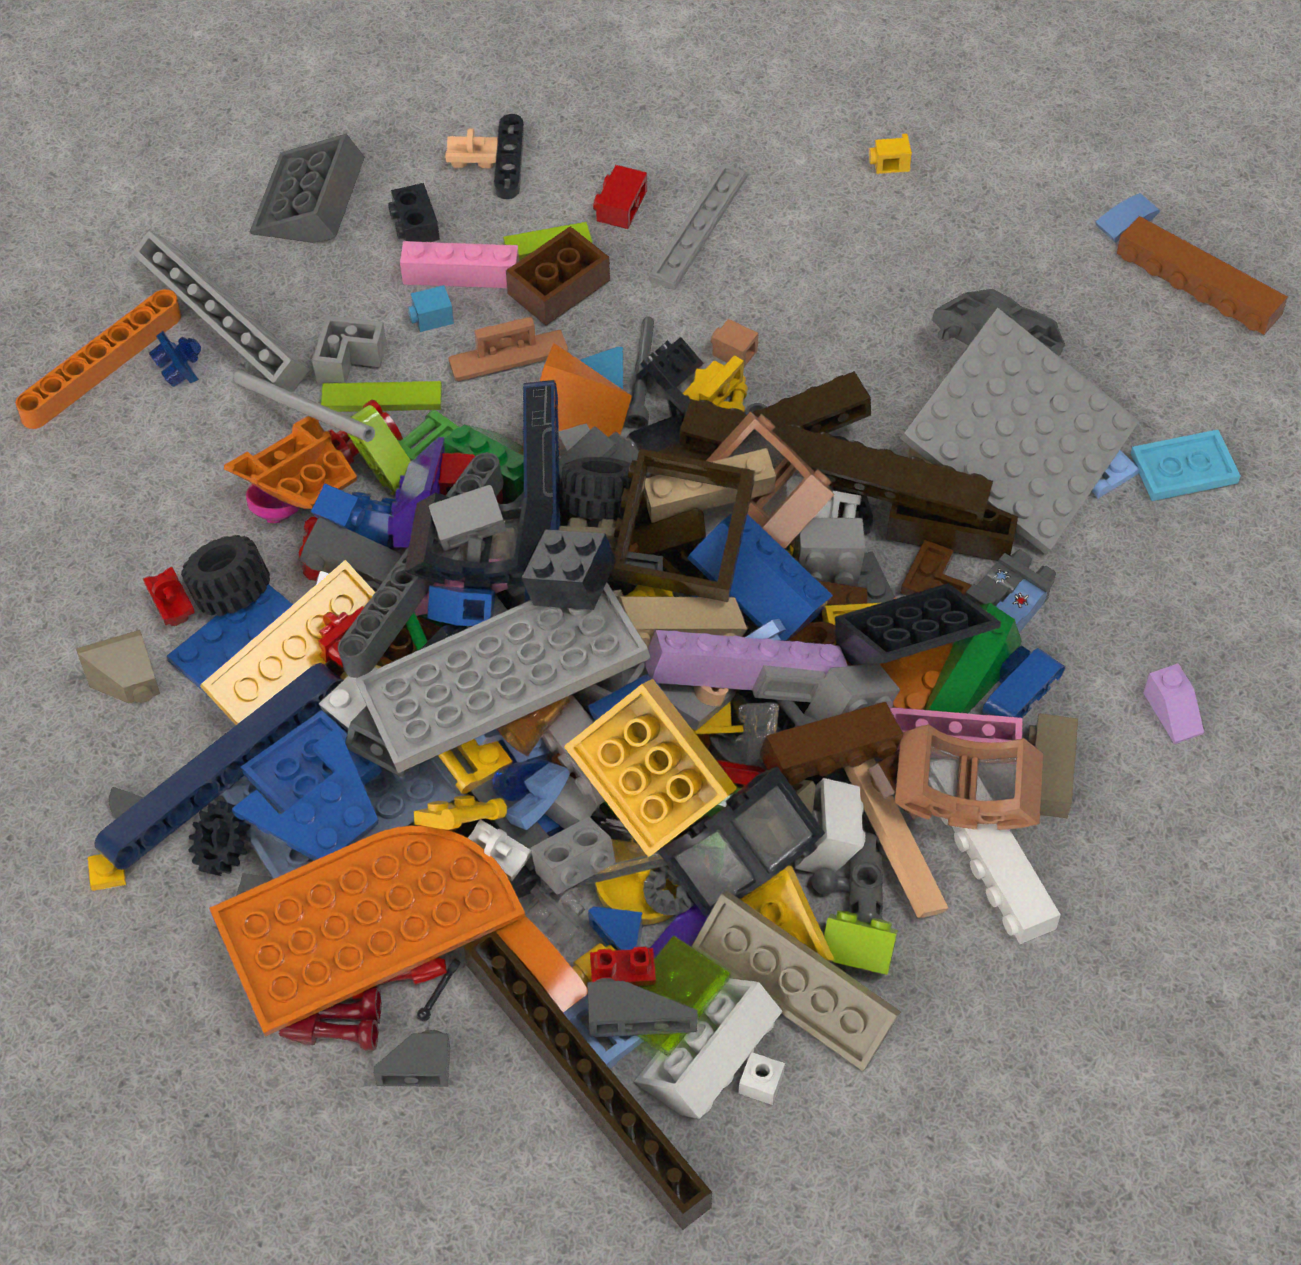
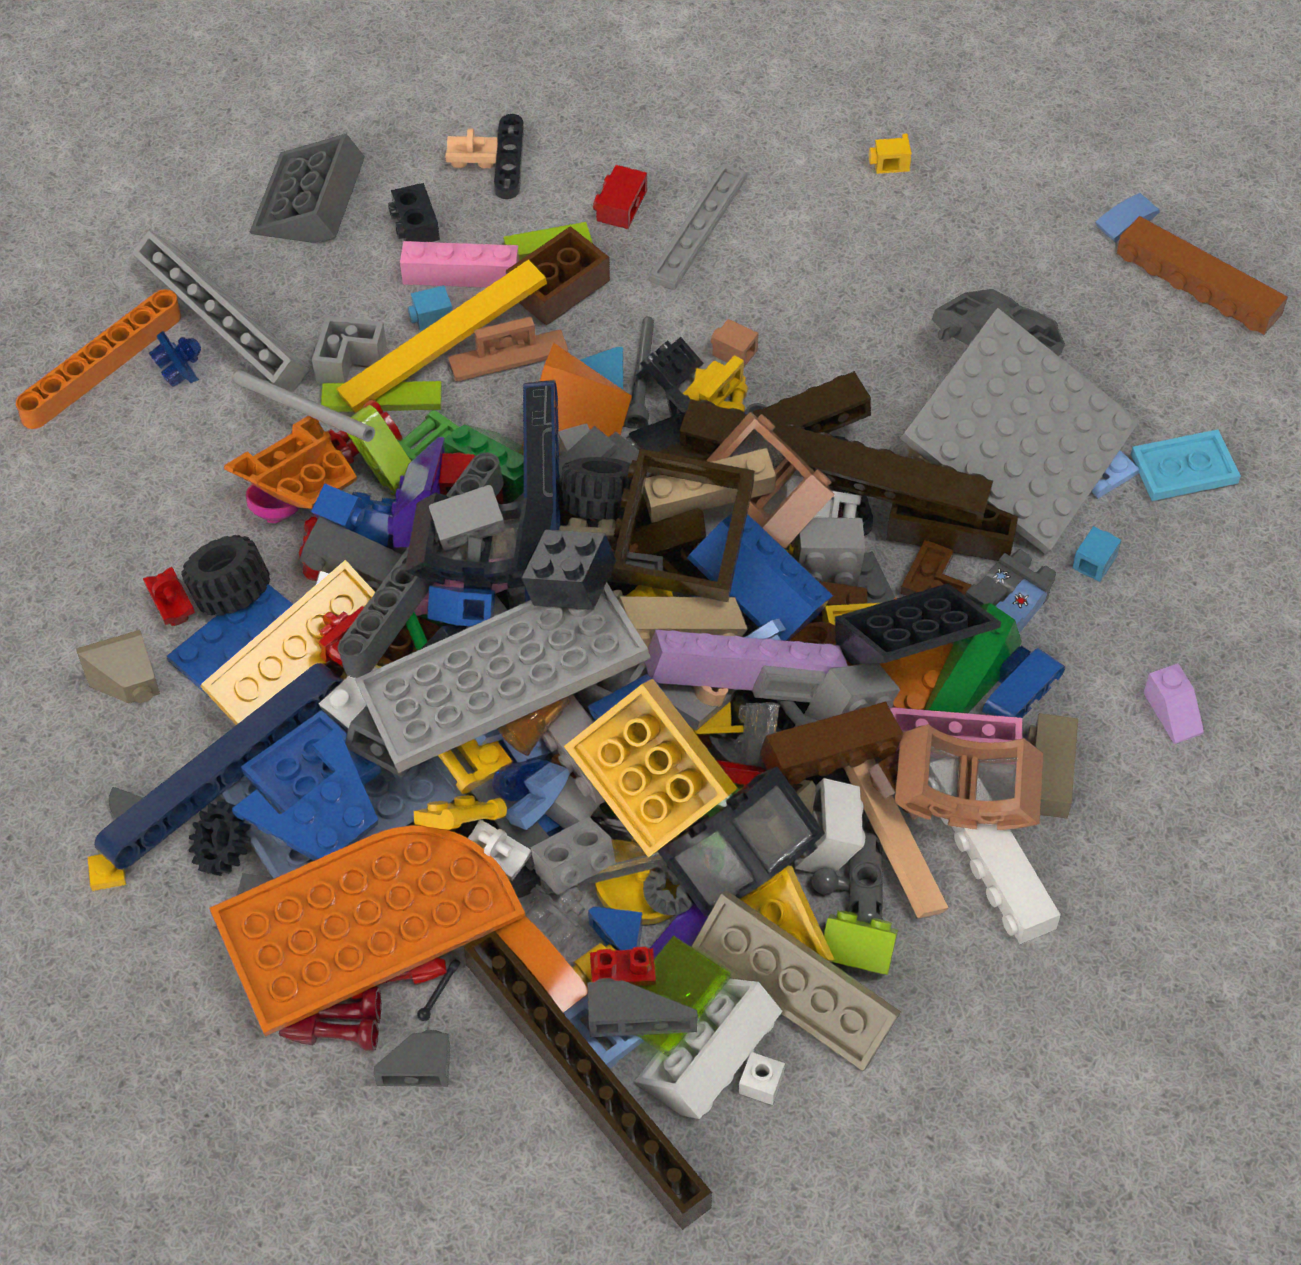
(441, 336): none -> yellow tile
(1096, 553): none -> dark azure brick

